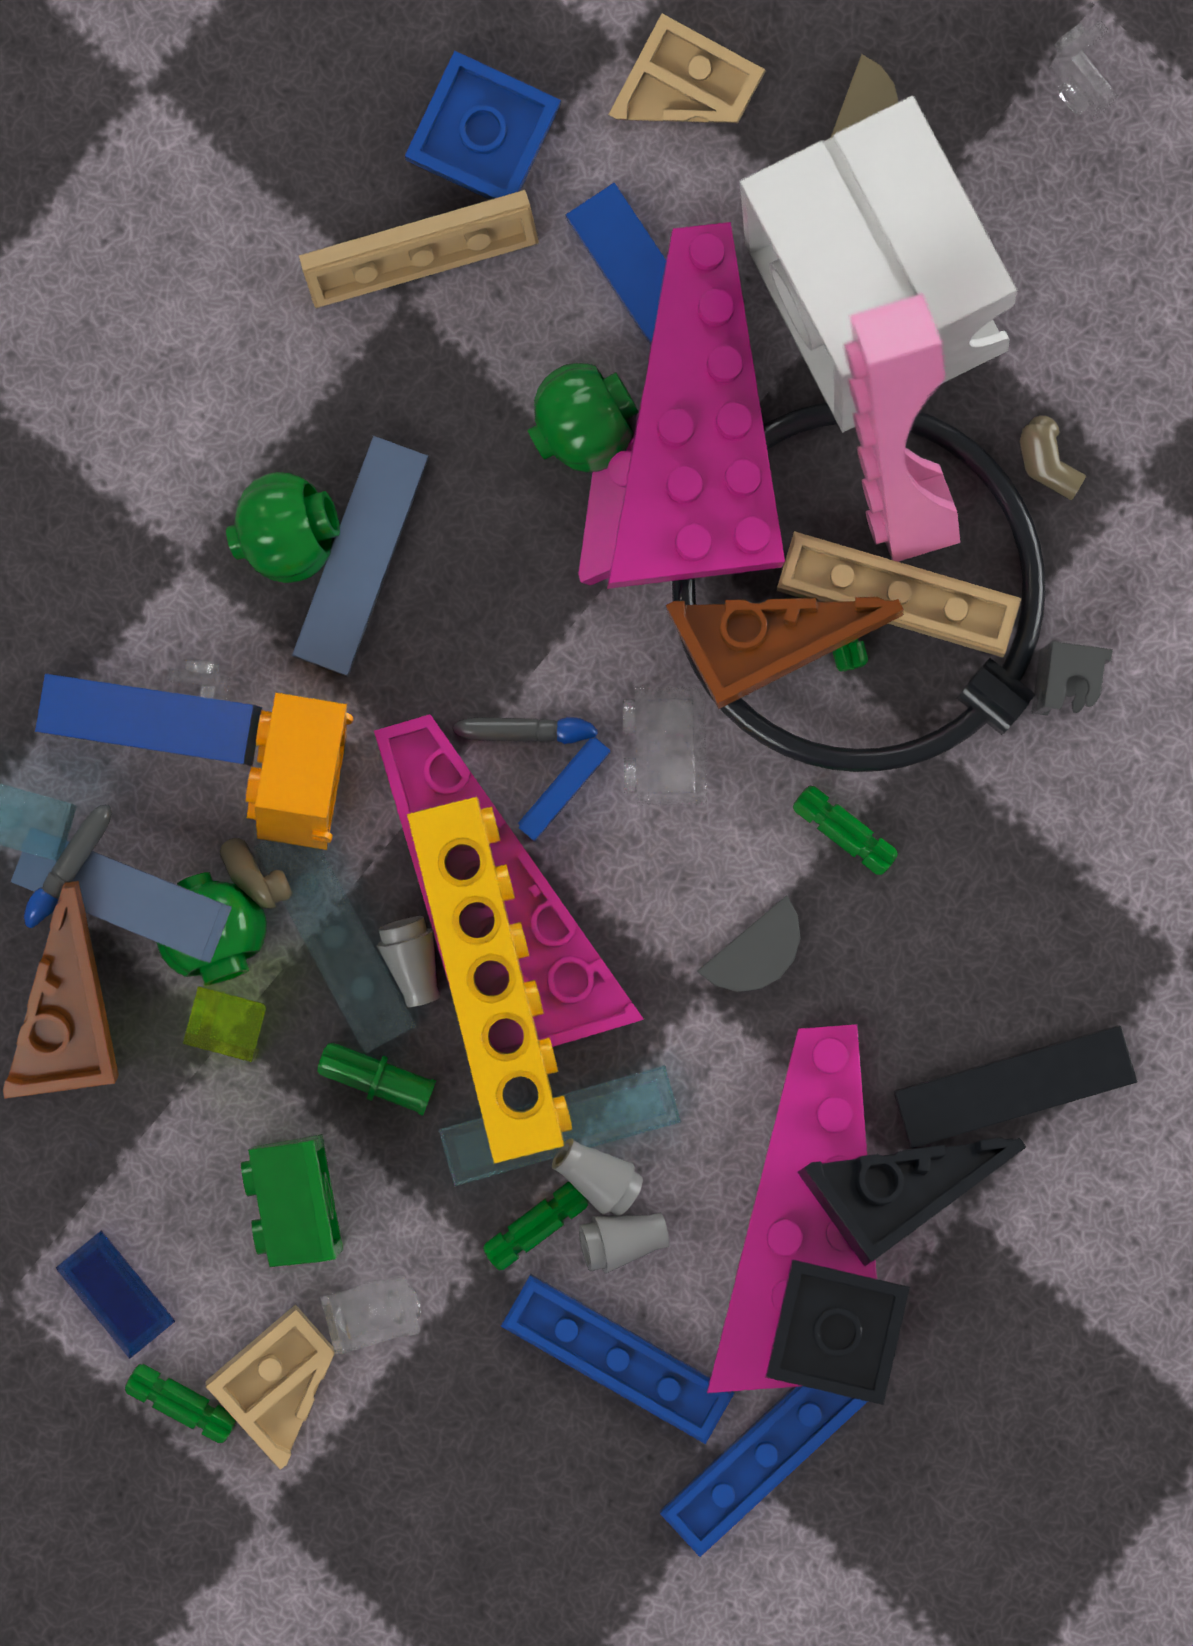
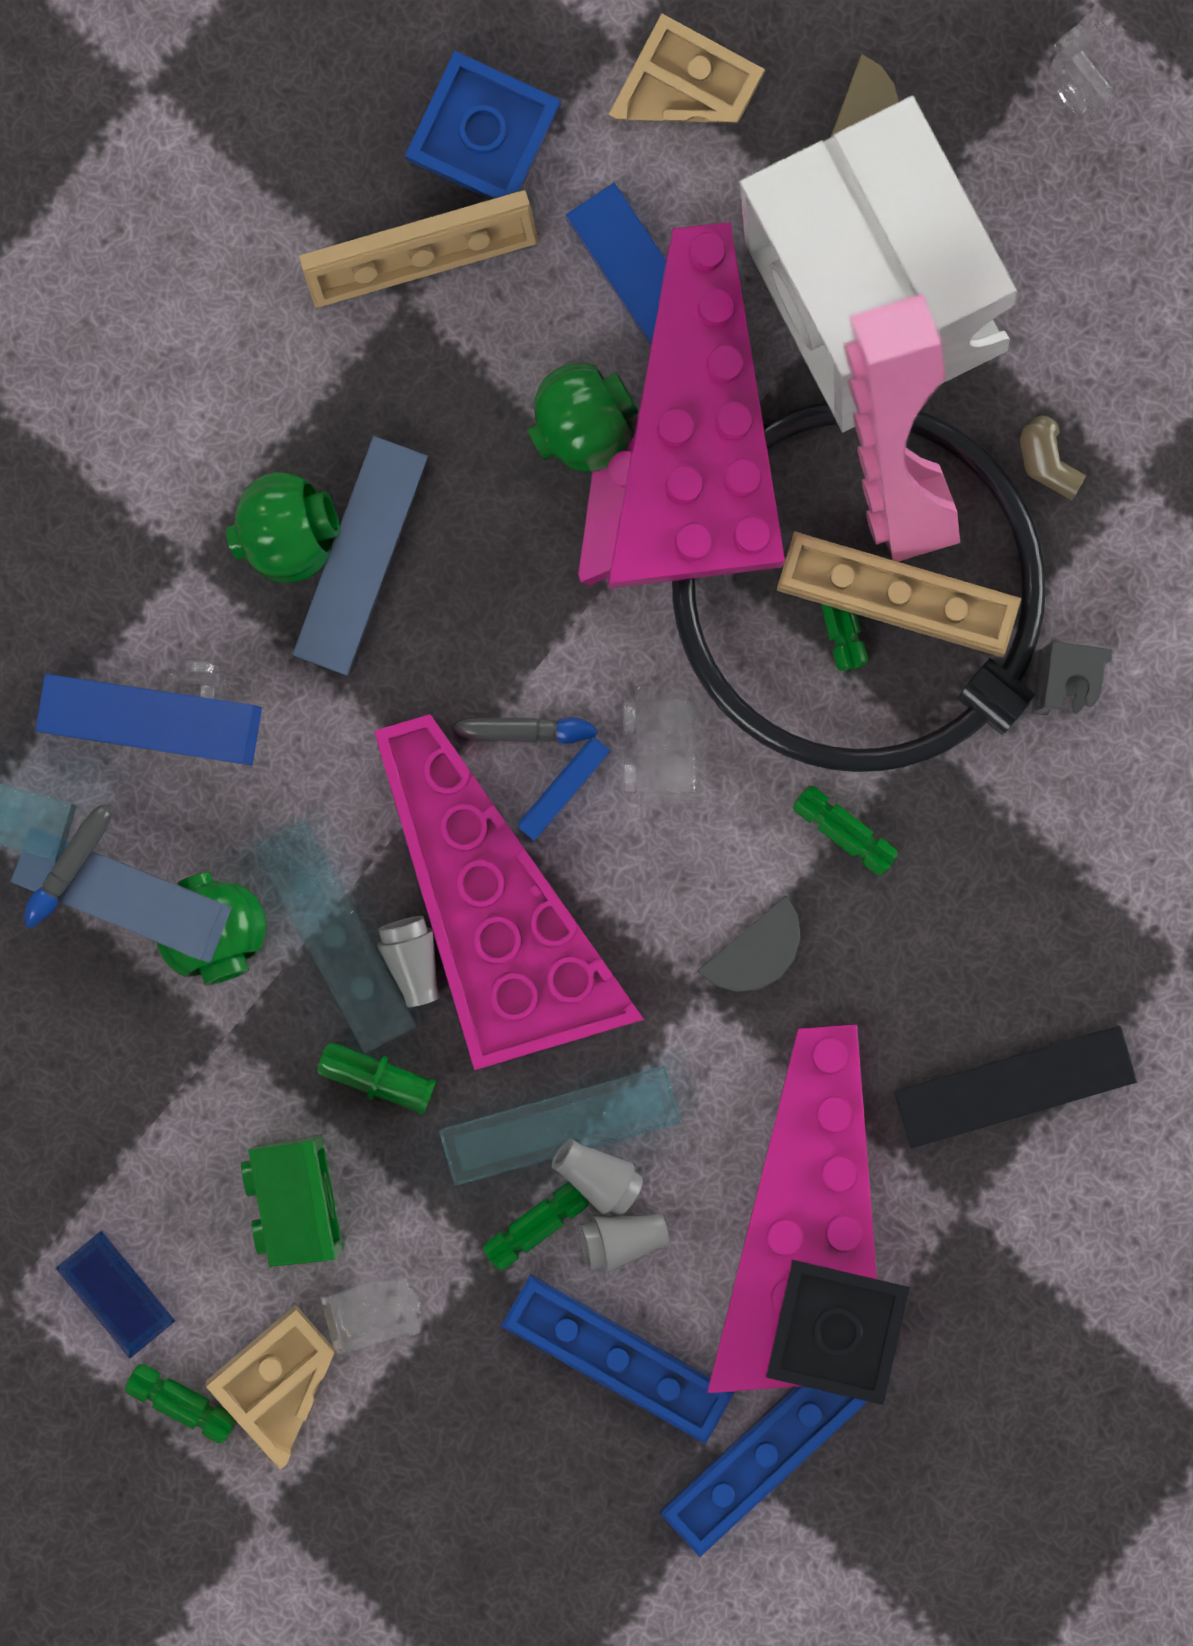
(66, 1022): dark orange wing -> none
(225, 1024): clear neon green panel -> none
(246, 875): dark tan arm -> none
(300, 770): light orange brick -> none
(508, 1130): yellow brick -> none
(753, 644): dark orange wing -> none
(889, 1196): black wing -> none

